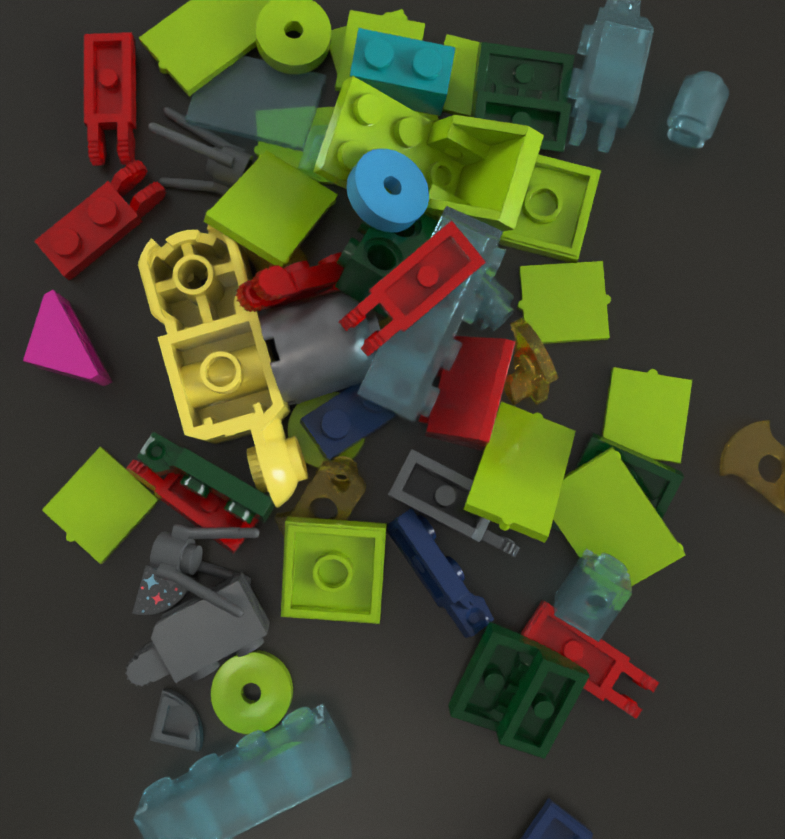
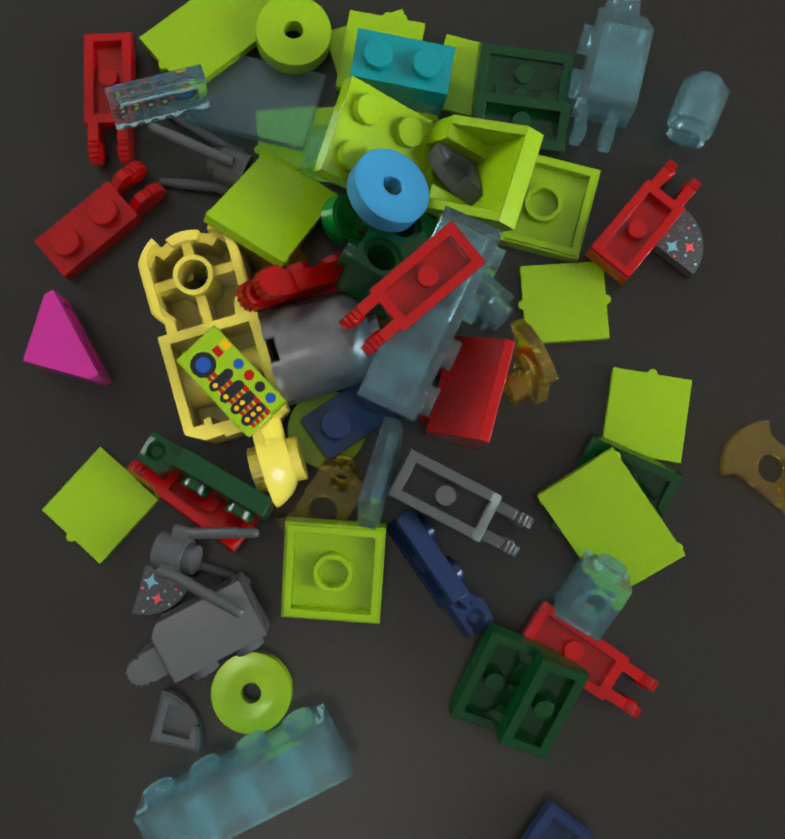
(158, 97): none -> clear light blue tile
(231, 381): none -> tile
(340, 220): none -> green tile
(380, 473): none -> clear light blue tile
(456, 172): none -> dark grey tile
(521, 472): lime piece -> none
(640, 225): none -> red hinge
(682, 245): none -> dark grey tile

